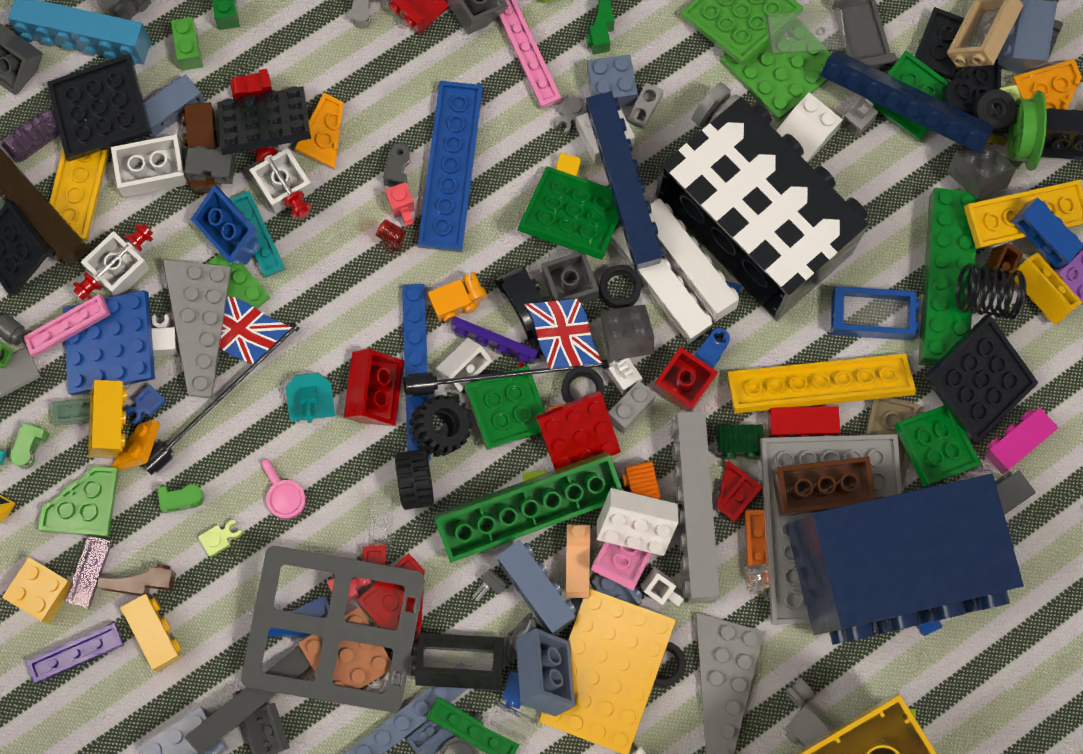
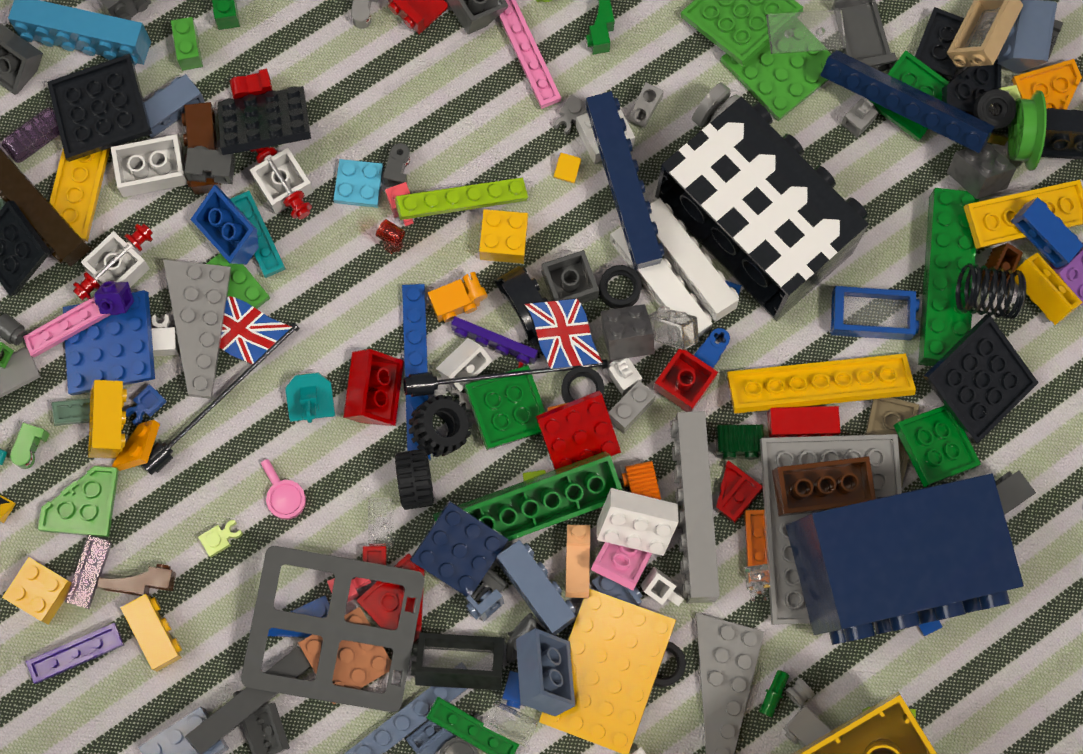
(113, 297): none -> dark purple brick
(186, 498): bright green leg -> none
(324, 132): light orange wing -> none
(358, 183): none -> medium azure plate
(450, 166): blue plate -> none
(459, 549): none -> dark blue plate
(461, 198): none -> lime plate
(489, 604): none -> sand blue bracket
(503, 236): none -> yellow brick
(571, 213): green plate -> none
(613, 75): sand blue brick -> none
(674, 328): none -> clear brick
(774, 693): none -> green axle
(811, 125): white slope -> none
(1020, 440): dark pink brick -> none

